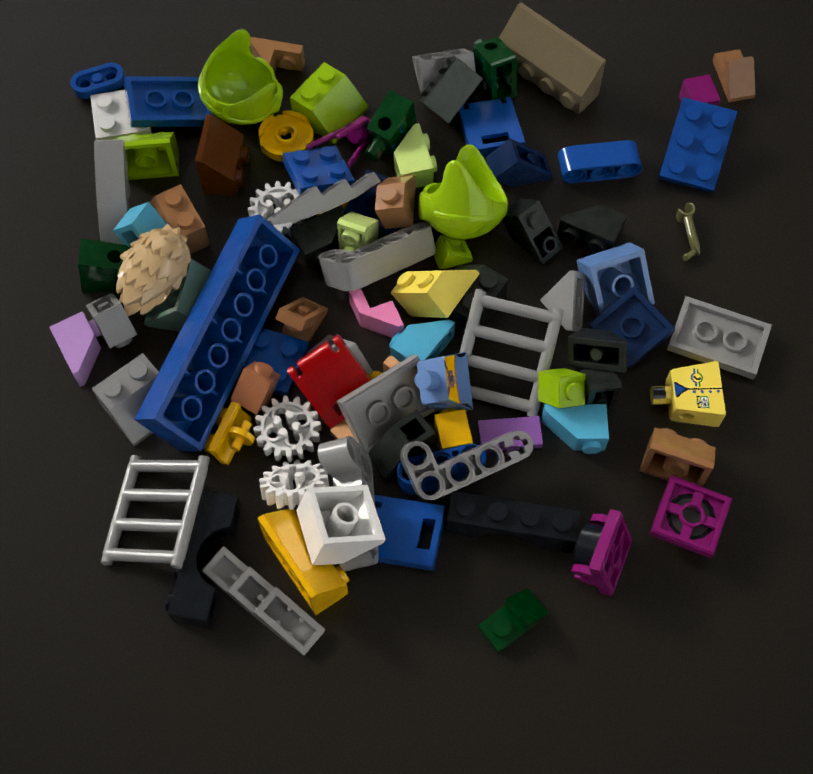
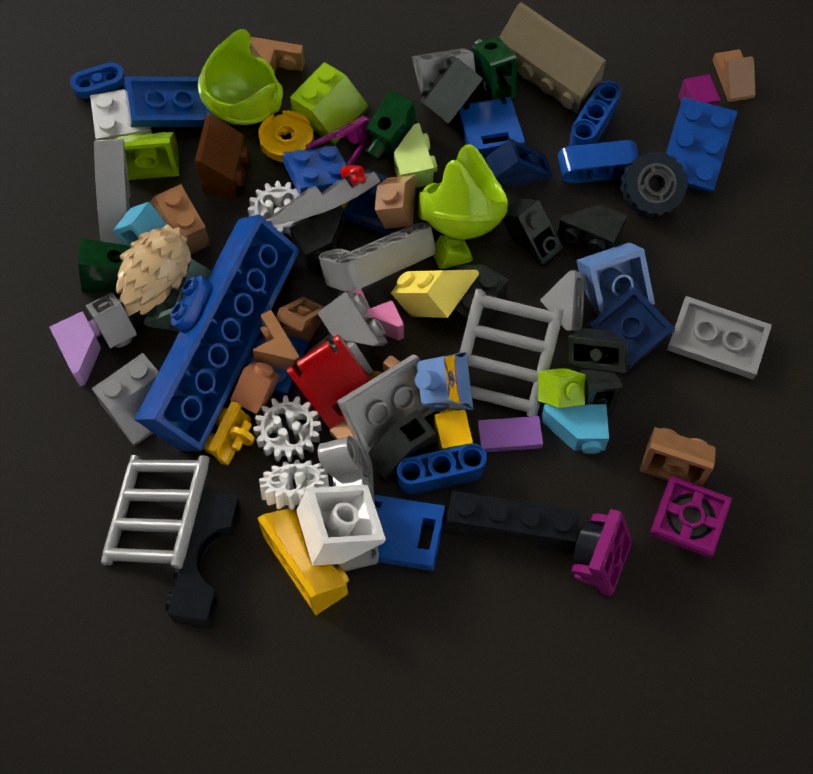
(190, 305): none -> blue plate
(263, 601): light grey slope -> none
(278, 349): none -> medium nougat slope
(352, 321): none -> light grey slope
(353, 174): none -> red arm
(356, 231): yellowish green slope -> none
(422, 340): medium azure slope -> none
(470, 460): light grey beam -> none
(512, 620): dark green slope -> none
(596, 114): none -> blue beam
(670, 180): none -> black wheel
(686, 218): olive piece -> none
(693, 394): light yellow torso -> none

